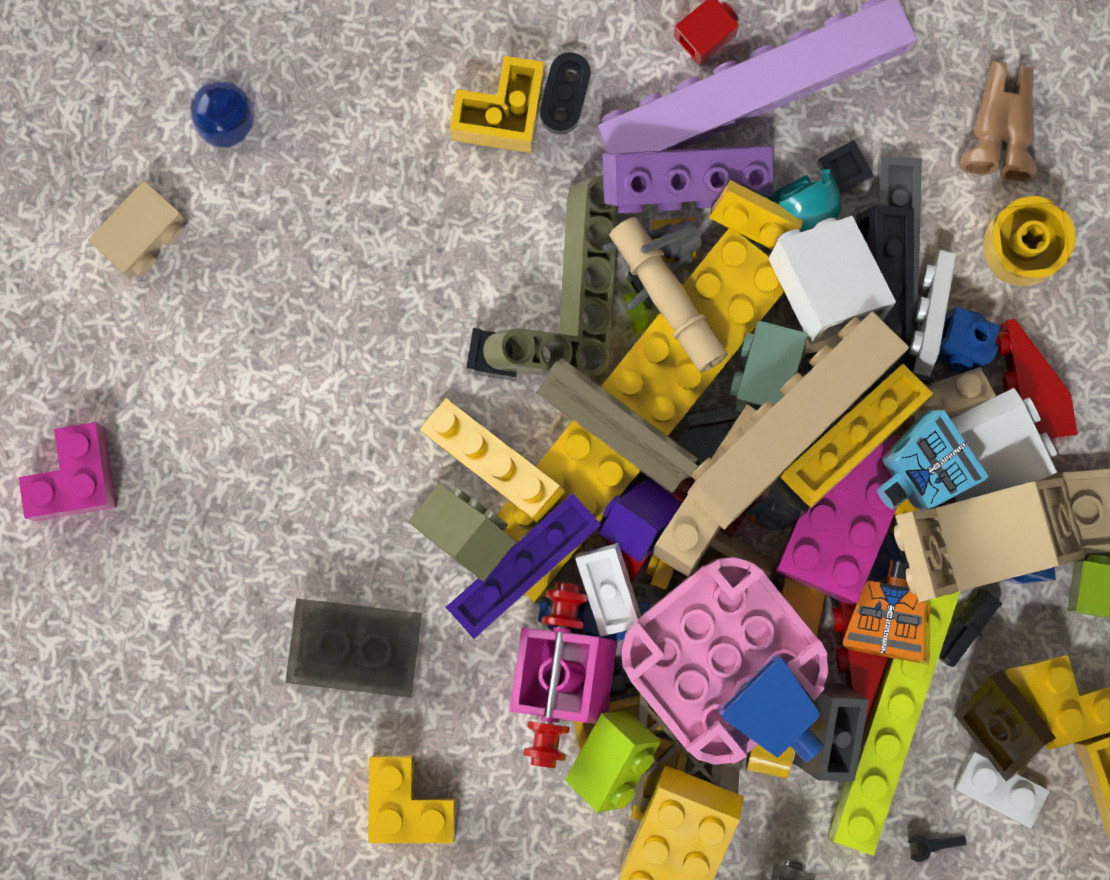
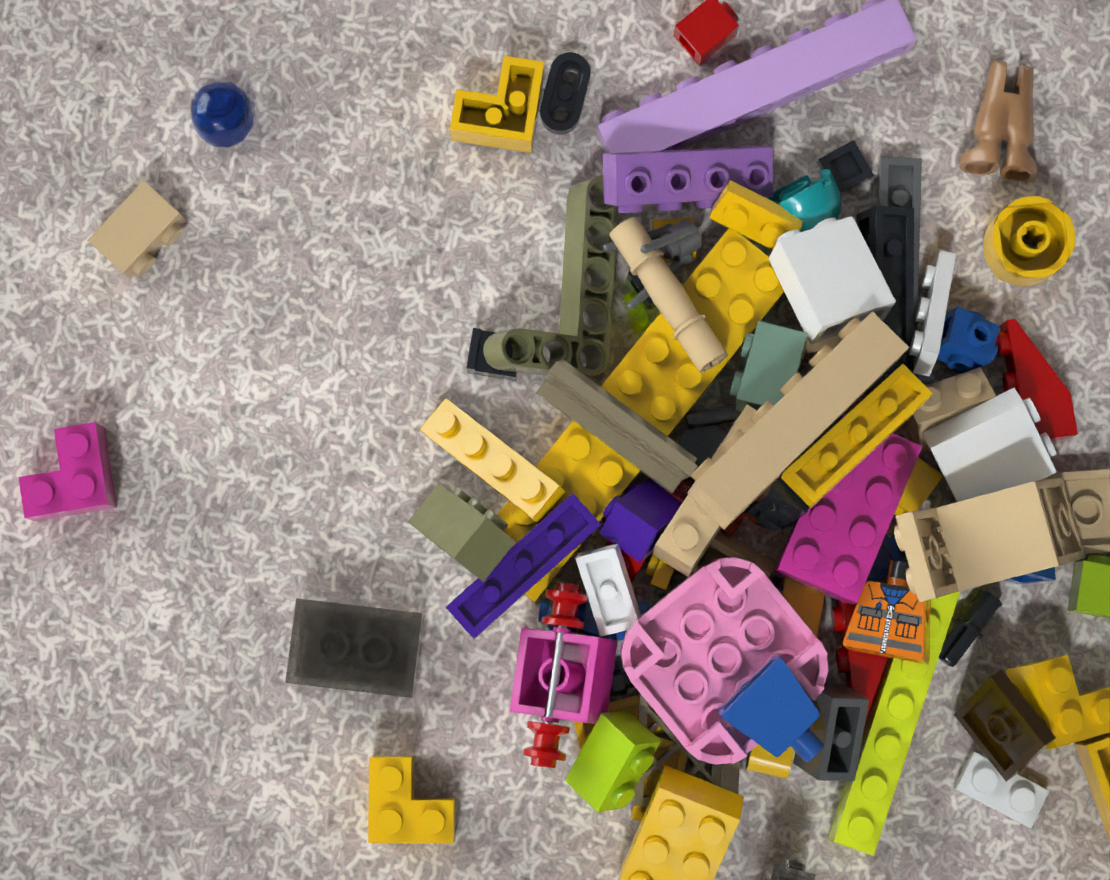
(929, 464): medium azure torso -> none
(936, 845): black hand -> none

